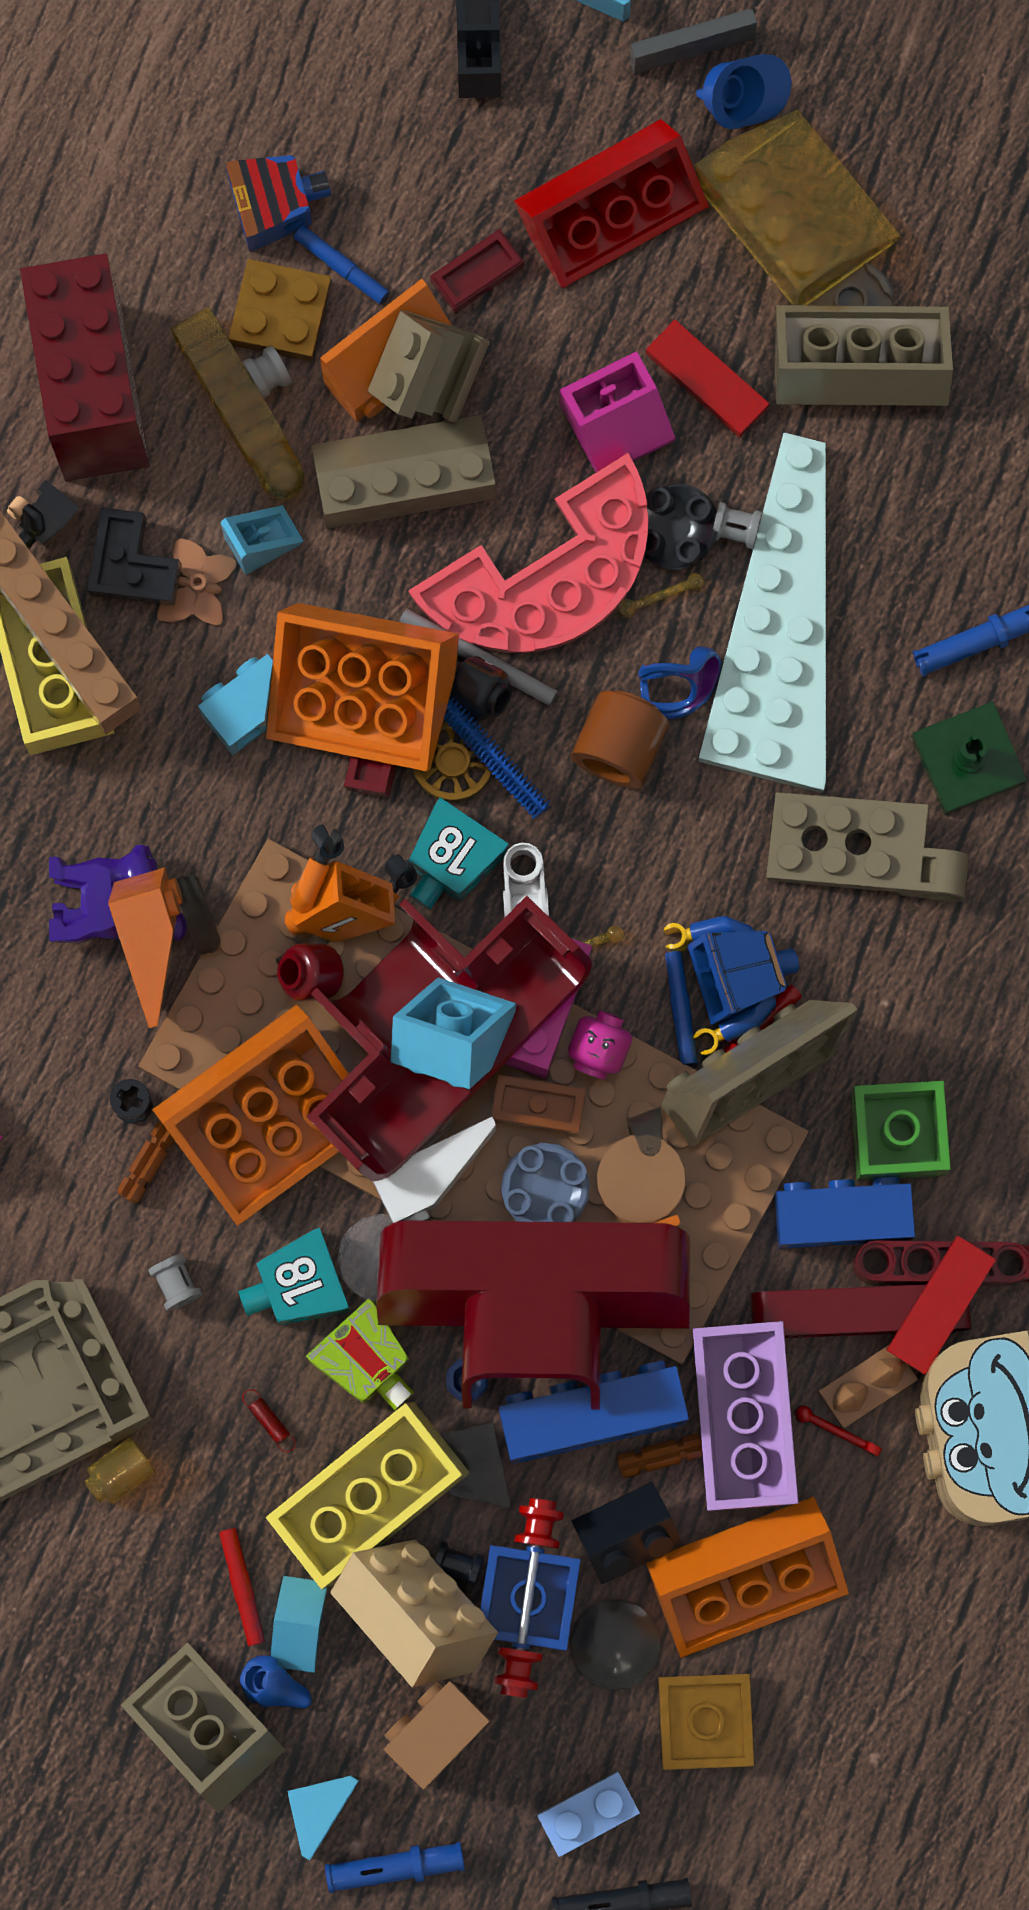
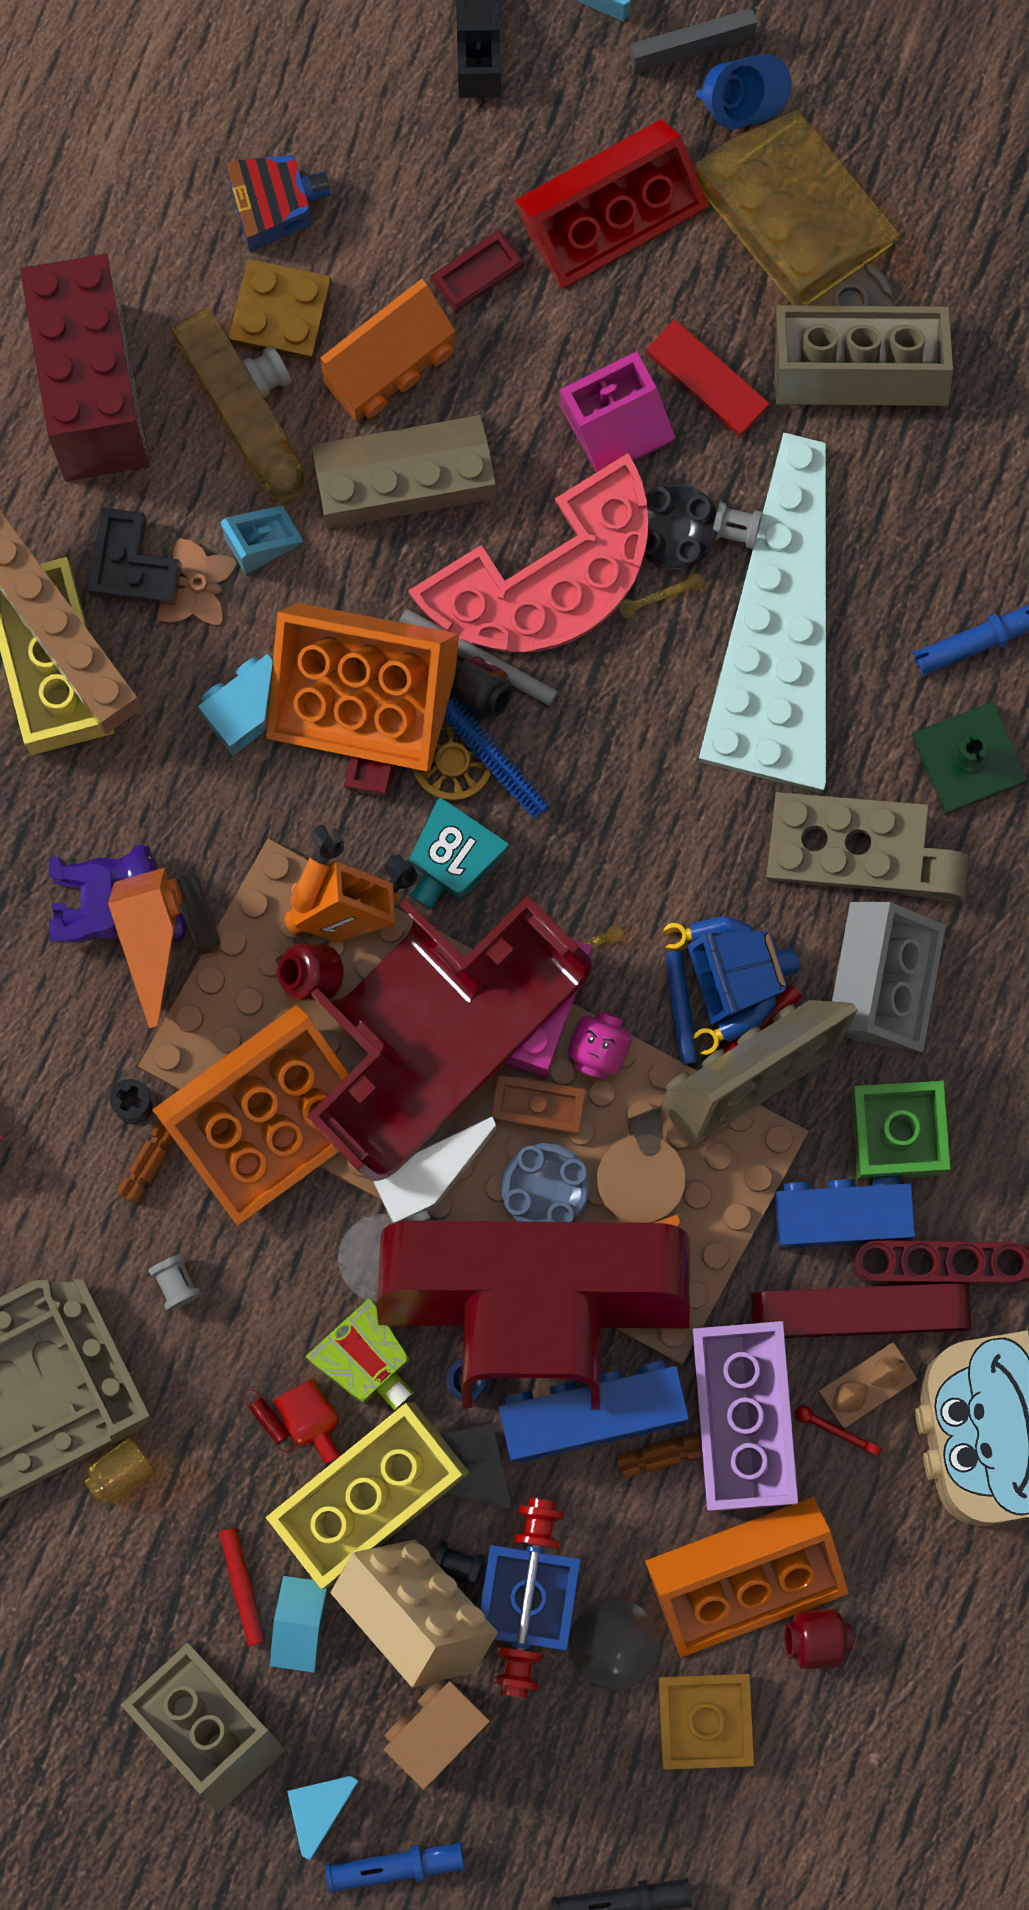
(43, 518): black piece -> none
(271, 1685): blue animal -> none
(297, 1283): teal torso -> none
(309, 1418): none -> red piece
(341, 265): blue piece -> none
(427, 367): dark tan piece -> none
(451, 1032): medium azure slope -> none
(520, 886): white piece -> none
(588, 1813): light blue brick -> none
(620, 738): dark orange piece -> none
(627, 1533): black brick -> none
(701, 673): blue piece -> none
(818, 1639): none -> dark red head
(889, 973): none -> light grey slope
(940, 1305): red tile -> none

